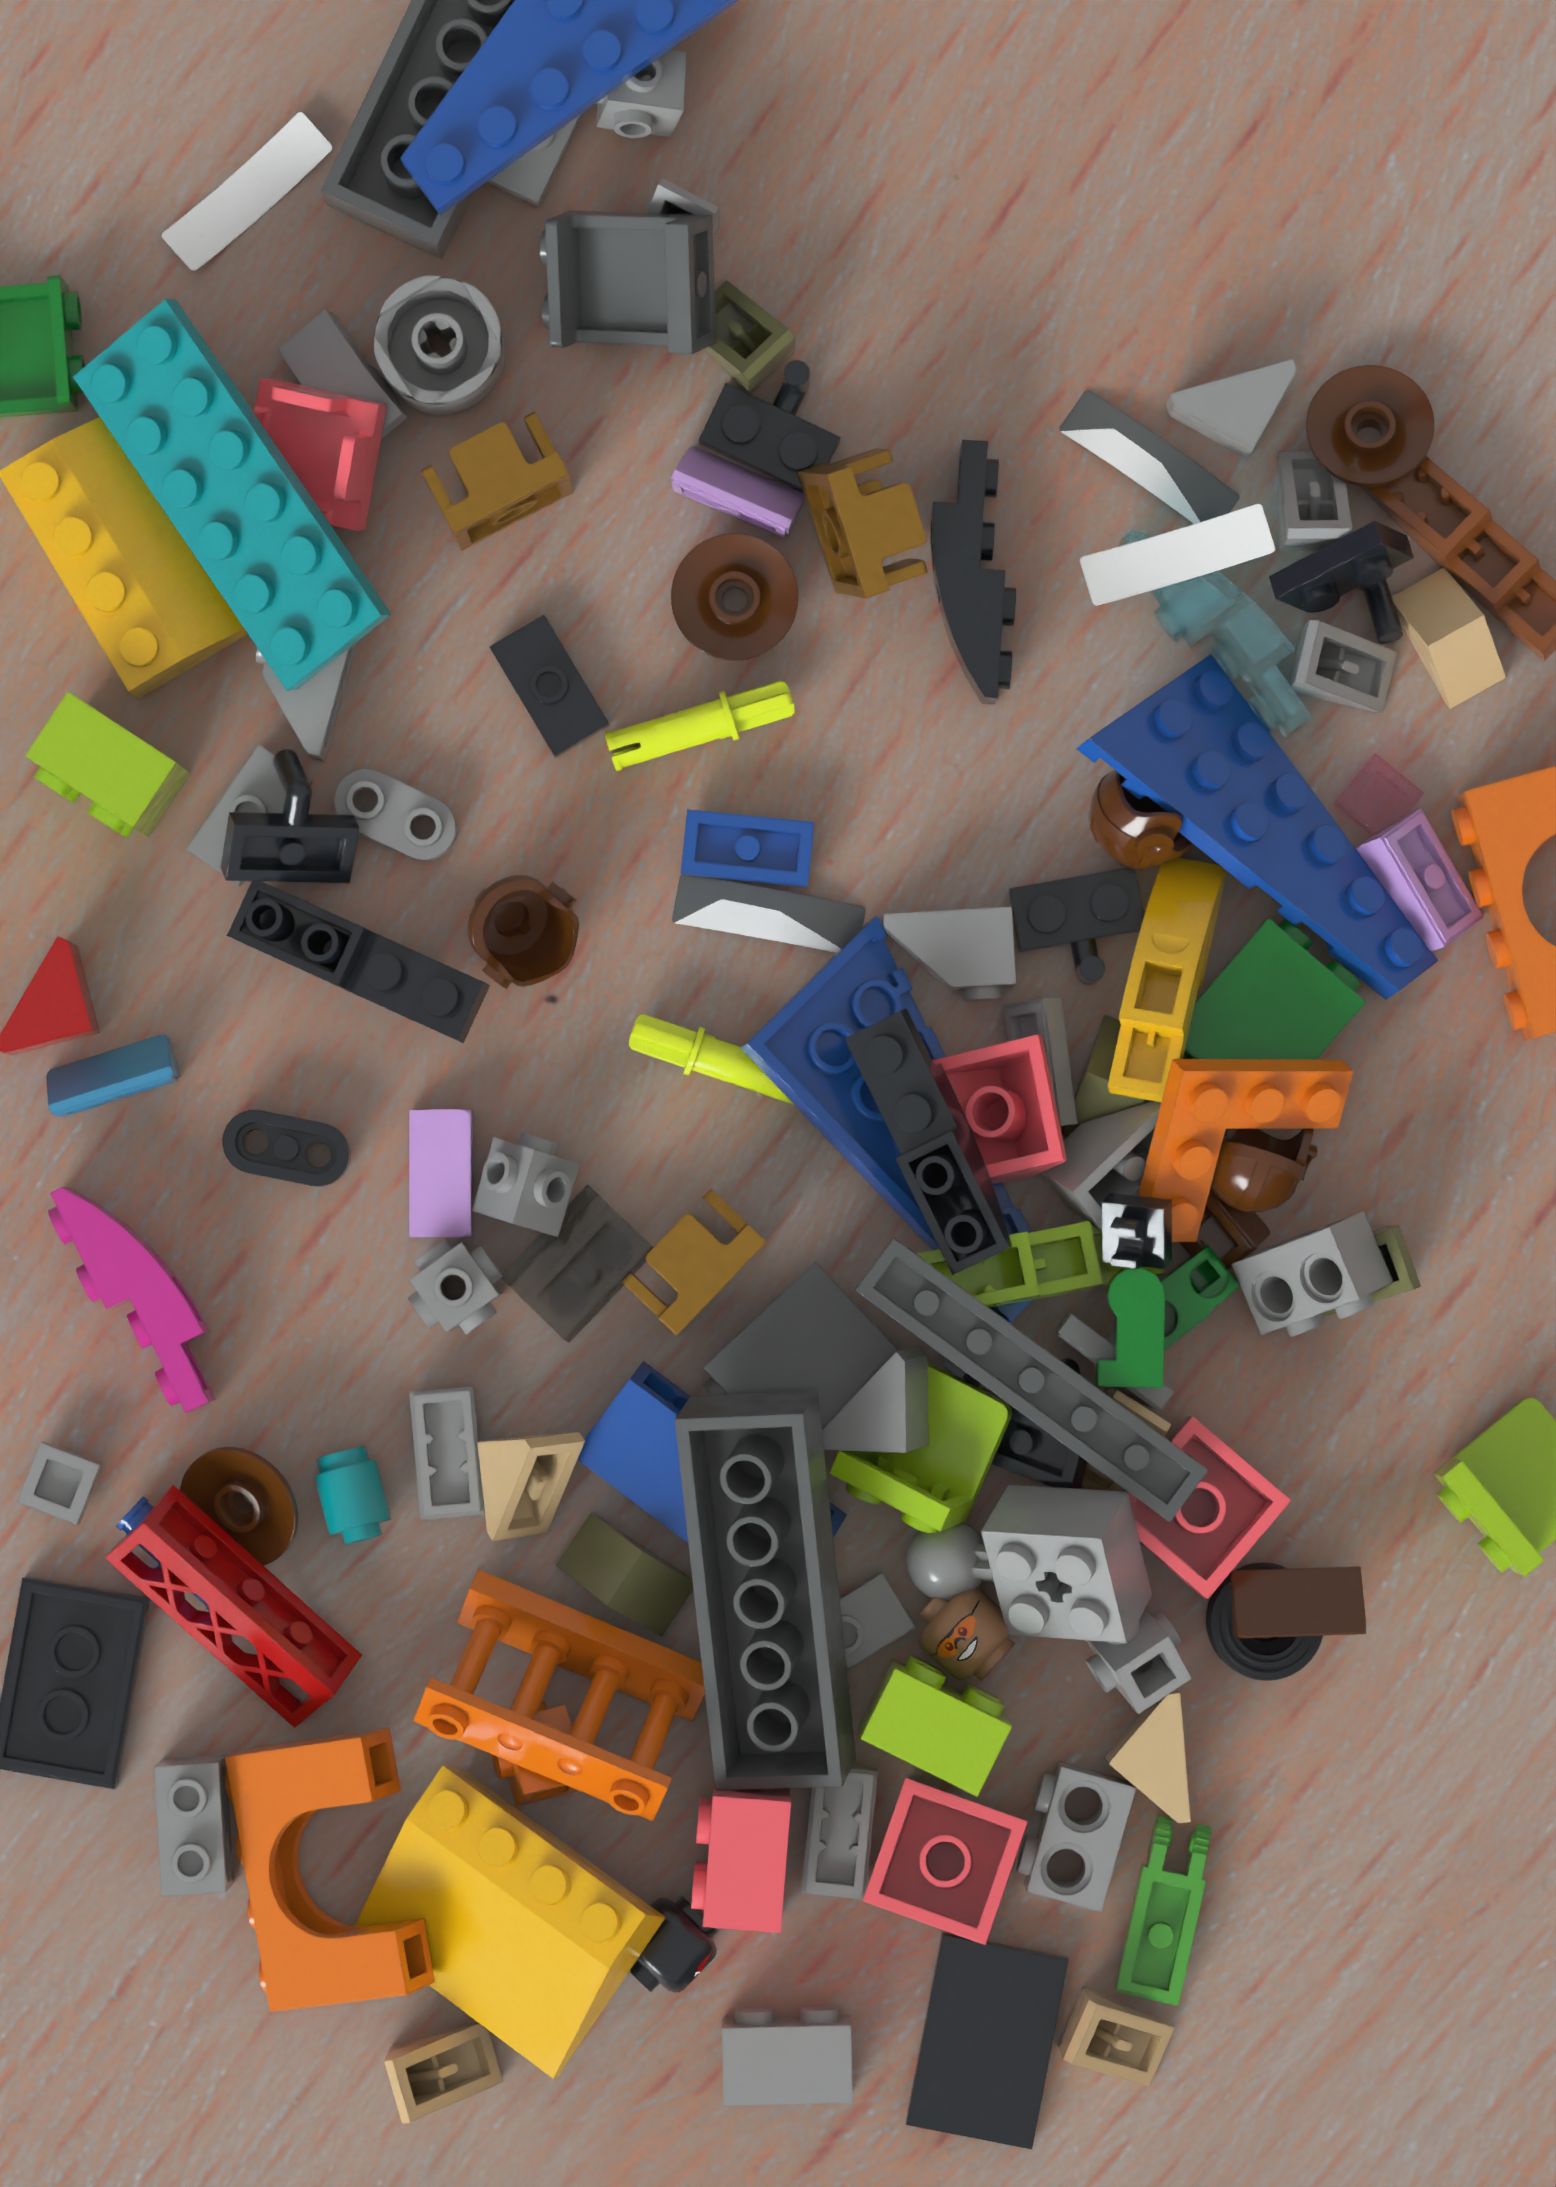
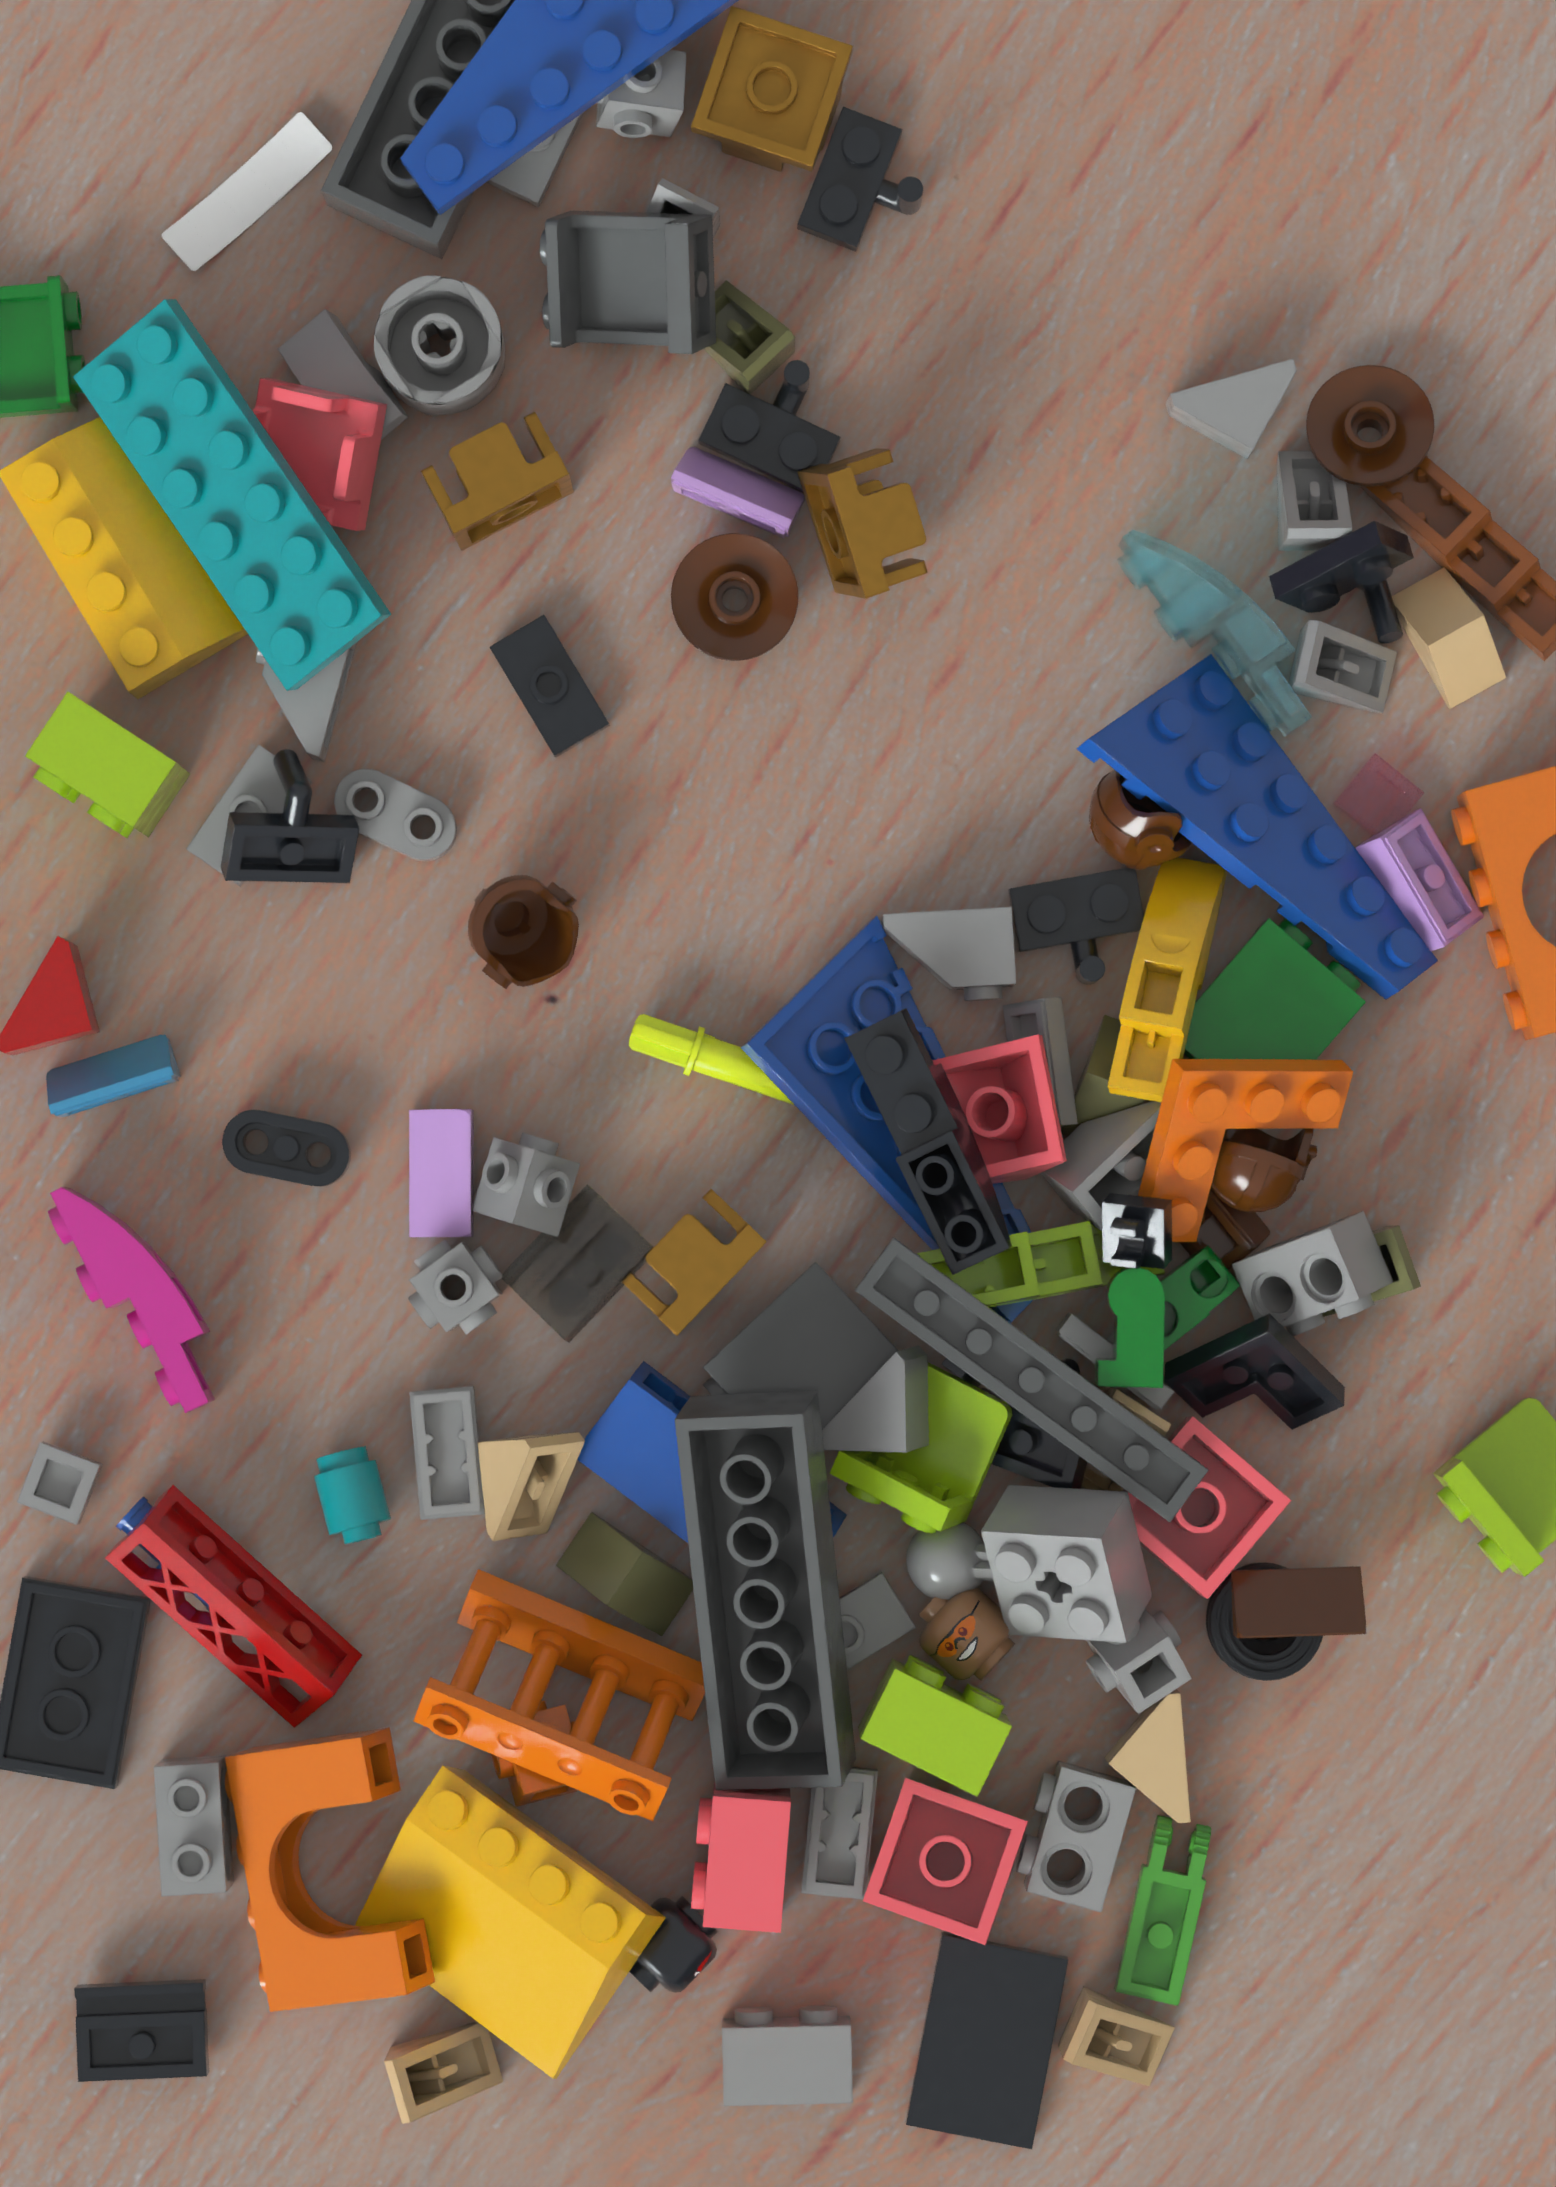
(141, 2030): none -> black plate
(217, 1487): reddish brown dish -> none
(358, 960): black slope -> none
(701, 724): neon yellow axle -> none
(747, 848): blue plate -> none
(766, 913): dark grey sticker -> none
(771, 91): none -> pearl gold panel
(855, 180): none -> black plate
(972, 598): black slope -> none
(1148, 459): dark grey sticker -> none
(1177, 555): white sticker -> none
(1257, 1361): none -> black plate

